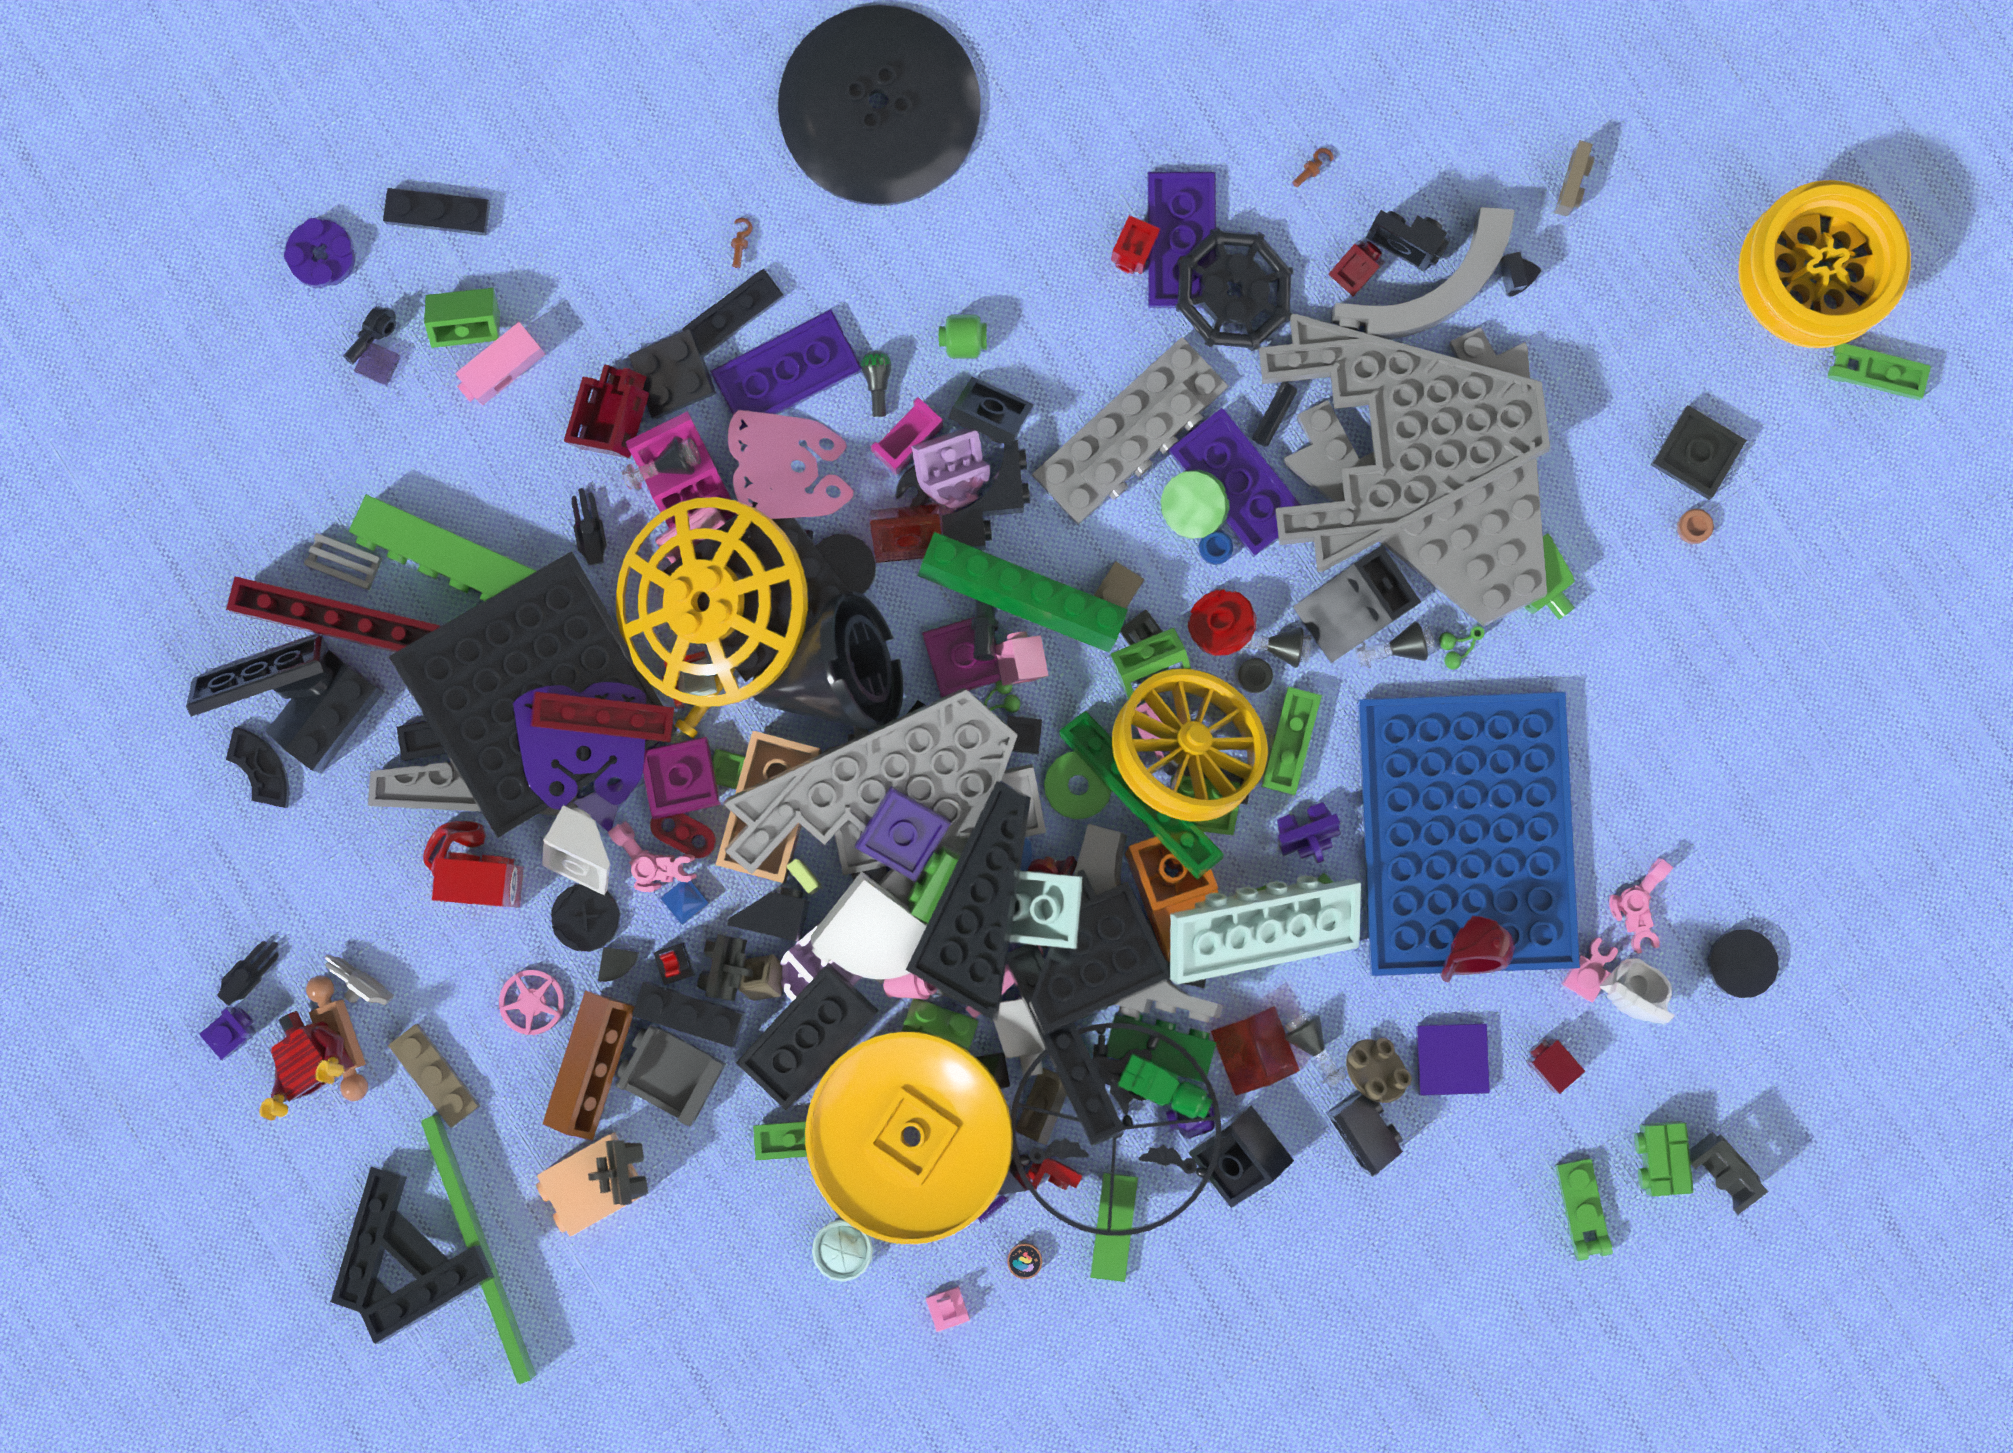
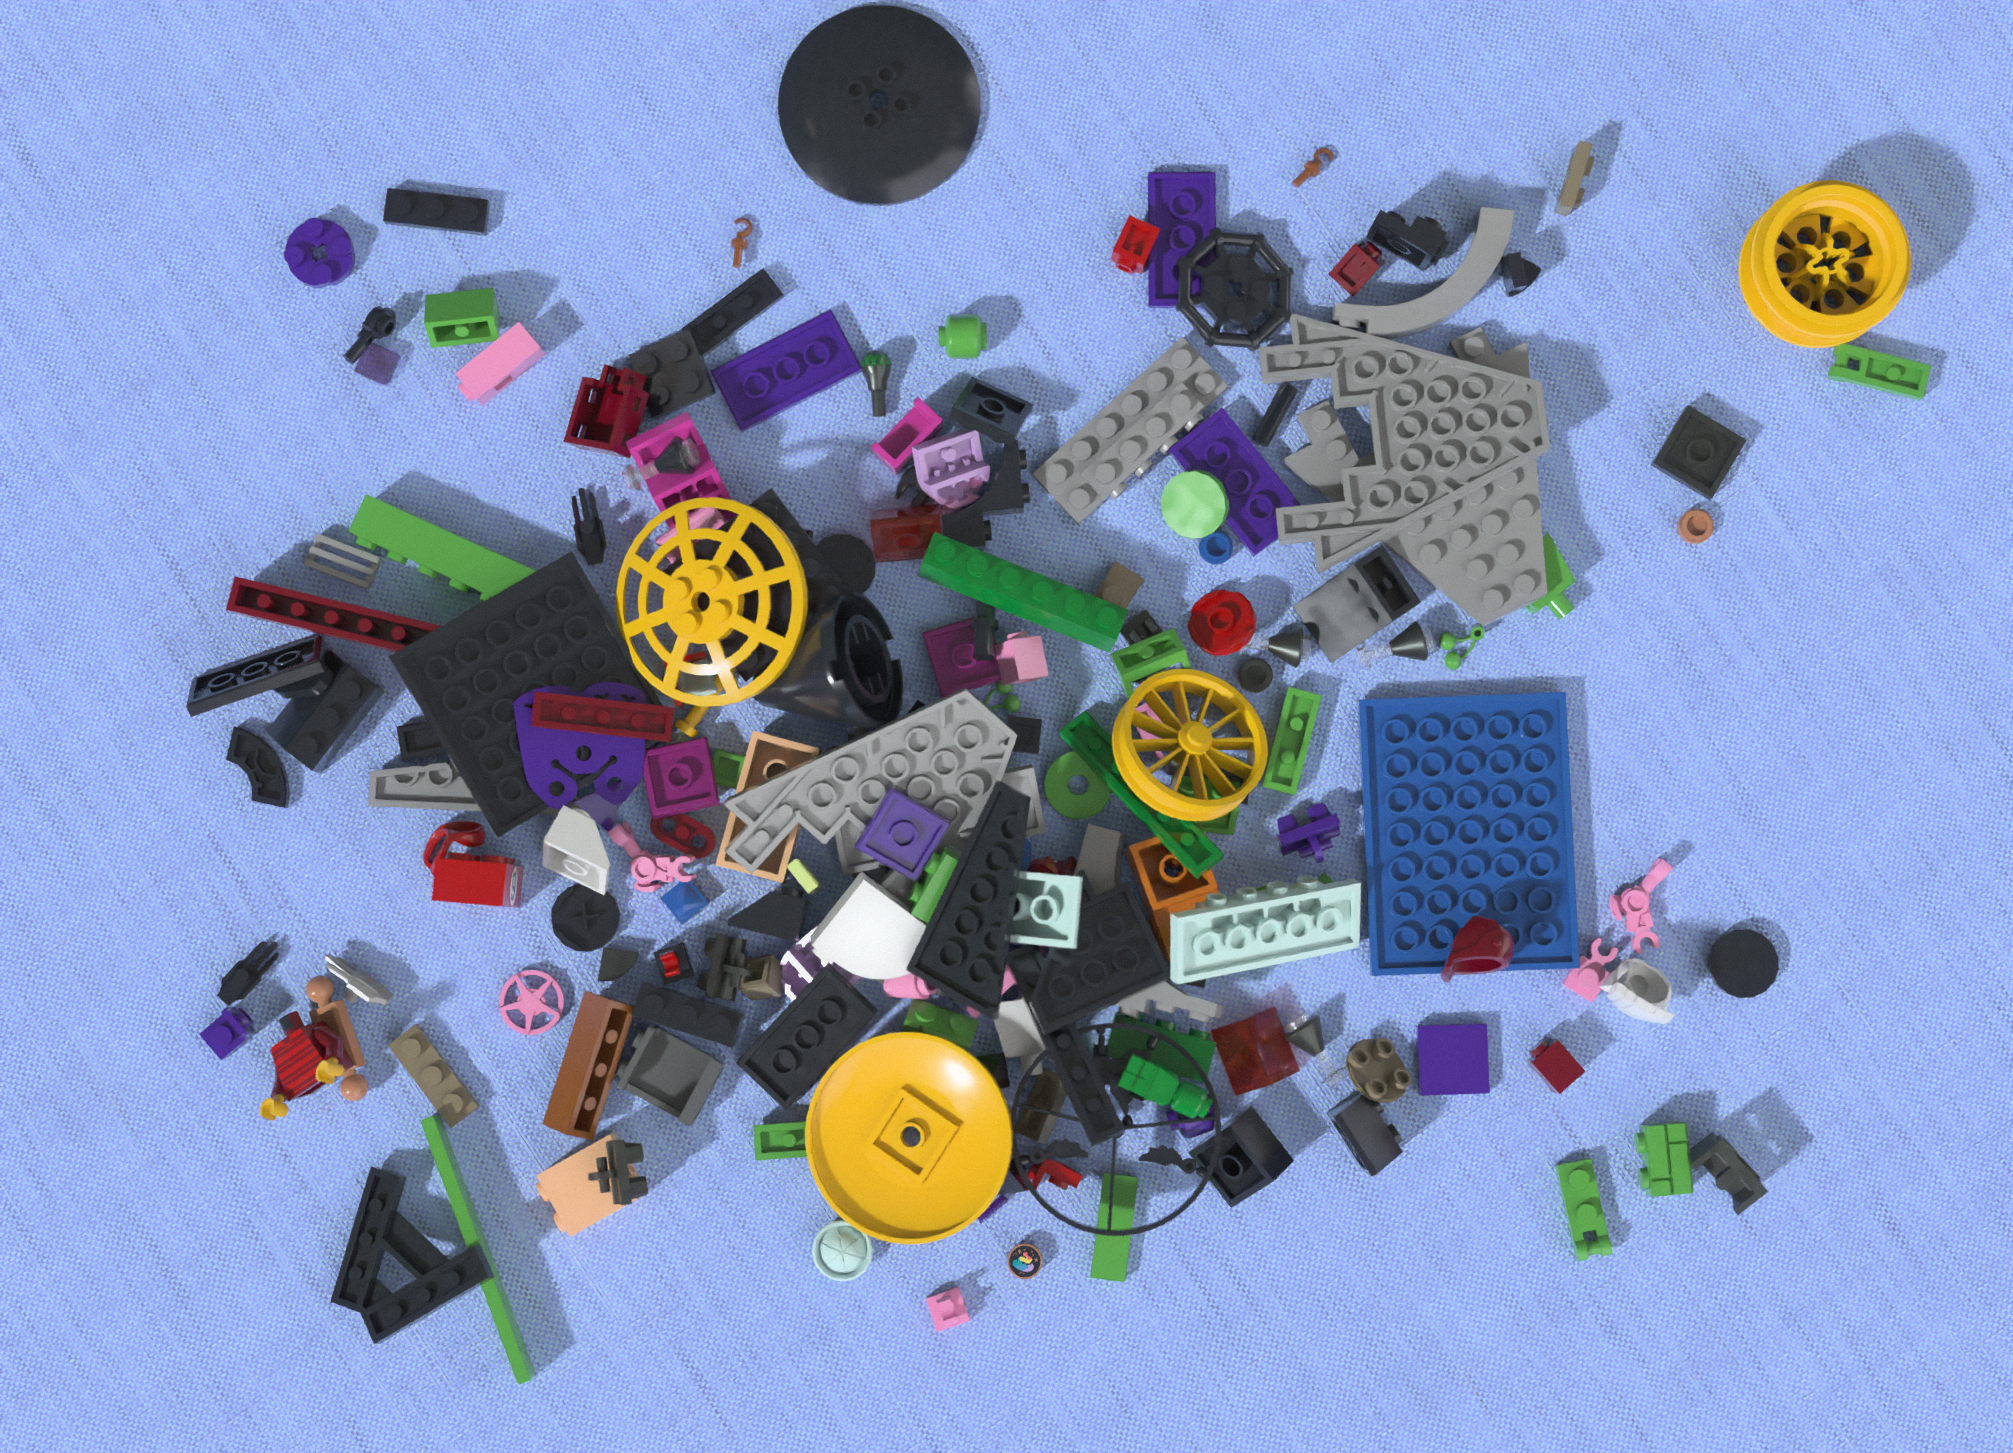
(768, 461): bright pink piece -> none

